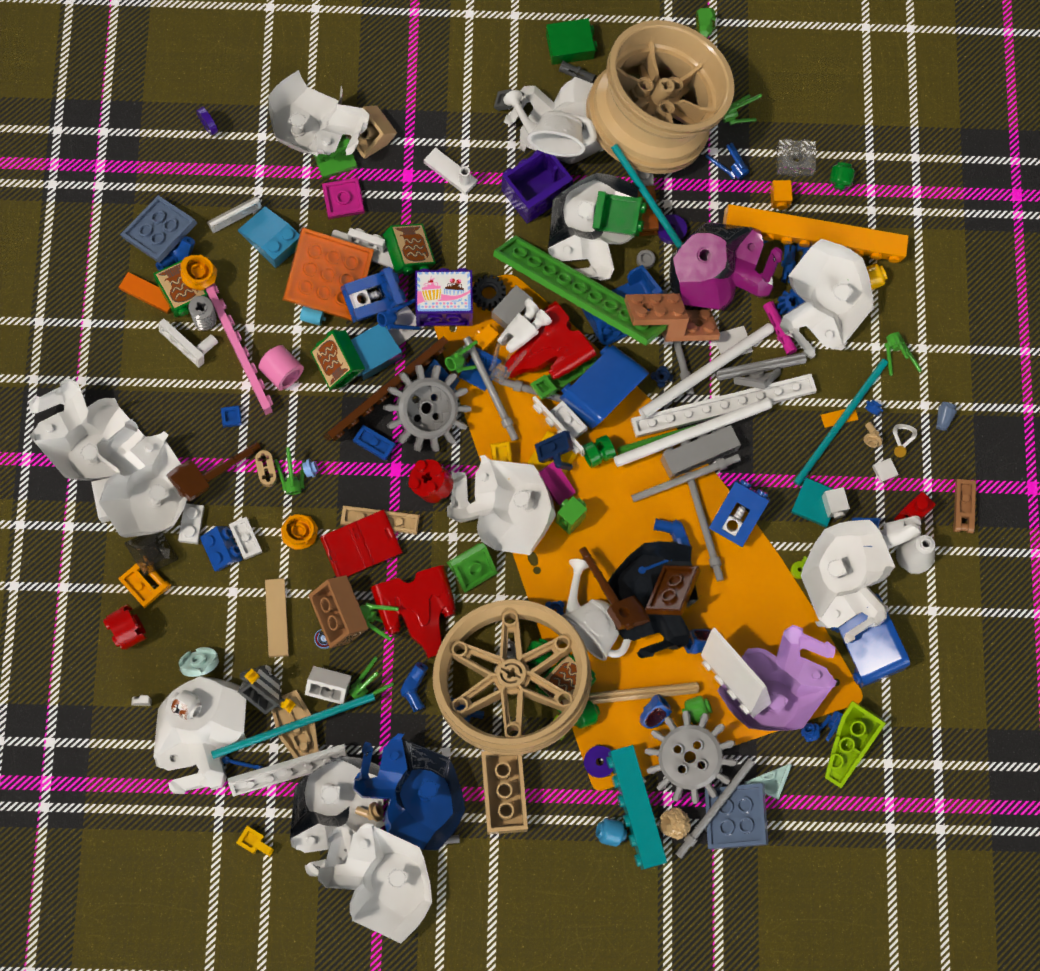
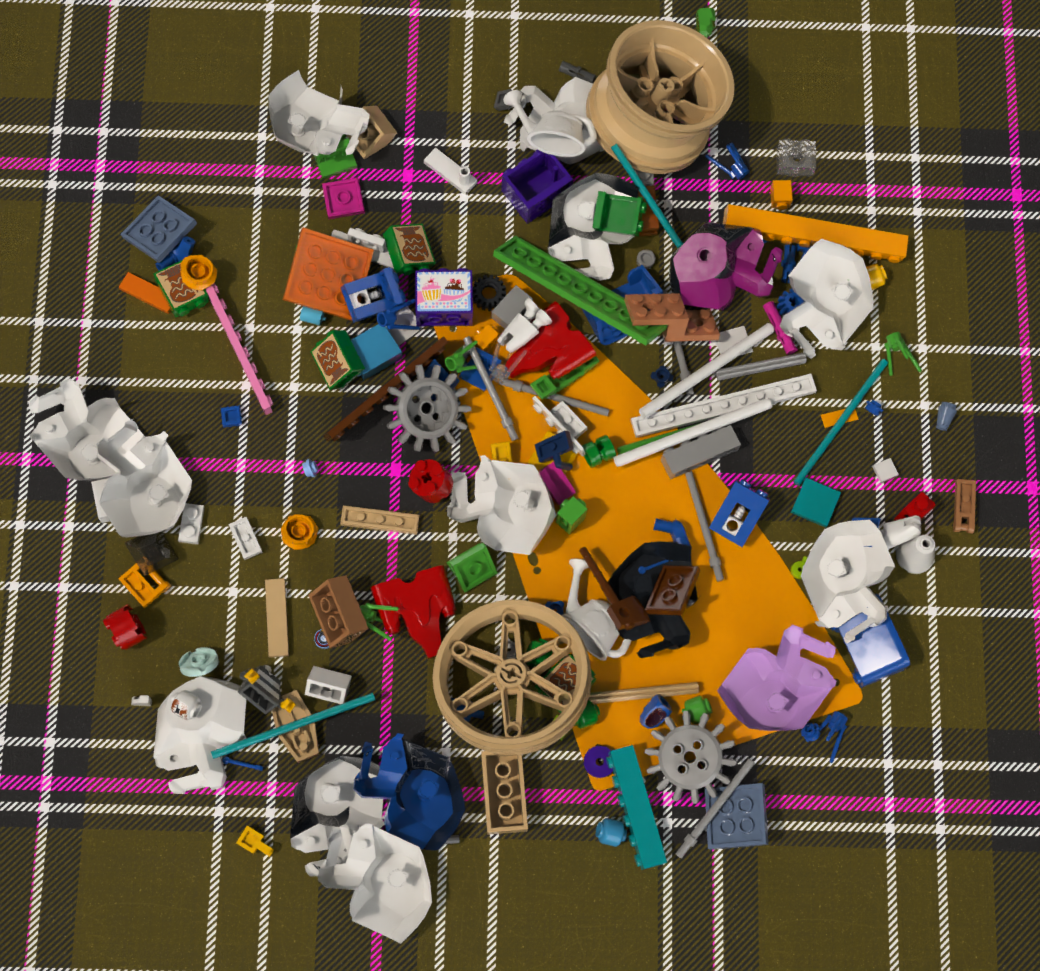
(192, 483): reddish brown piece -> none
(195, 354): white piece -> none
(202, 313): light grey piece -> none
(207, 121): dark purple piece -> none
(221, 547): blue bracket -> none
(234, 214): white slope -> none
(270, 236): dark azure slope -> none
(270, 468): tan beam -> none
(280, 367): bright pink piece -> none
(283, 771): white tile -> none
(293, 485): bright green plant -> none
(358, 689): bright green plant -> none
(361, 544): red piece -> none
(374, 442): blue plate -> none
(374, 812): tan plate -> none
(411, 684): blue arm -> none
(571, 41): green brick -> none
(603, 386): blue windscreen -> none
(675, 823): tan piece -> none
(677, 223): dark purple piece -> none
(697, 640): blue rock -> none
(720, 464): light grey bar -> none
(732, 113): bright green plant -> none
(734, 674): white slope -> none
(758, 379): light grey tile -> none
(773, 781): light aqua tile -> none
(835, 503): white brick -> none
(842, 176): green head -> none
(853, 738): lime wedge -> none
(872, 439): tan plate -> none
(900, 450): white piece -> none

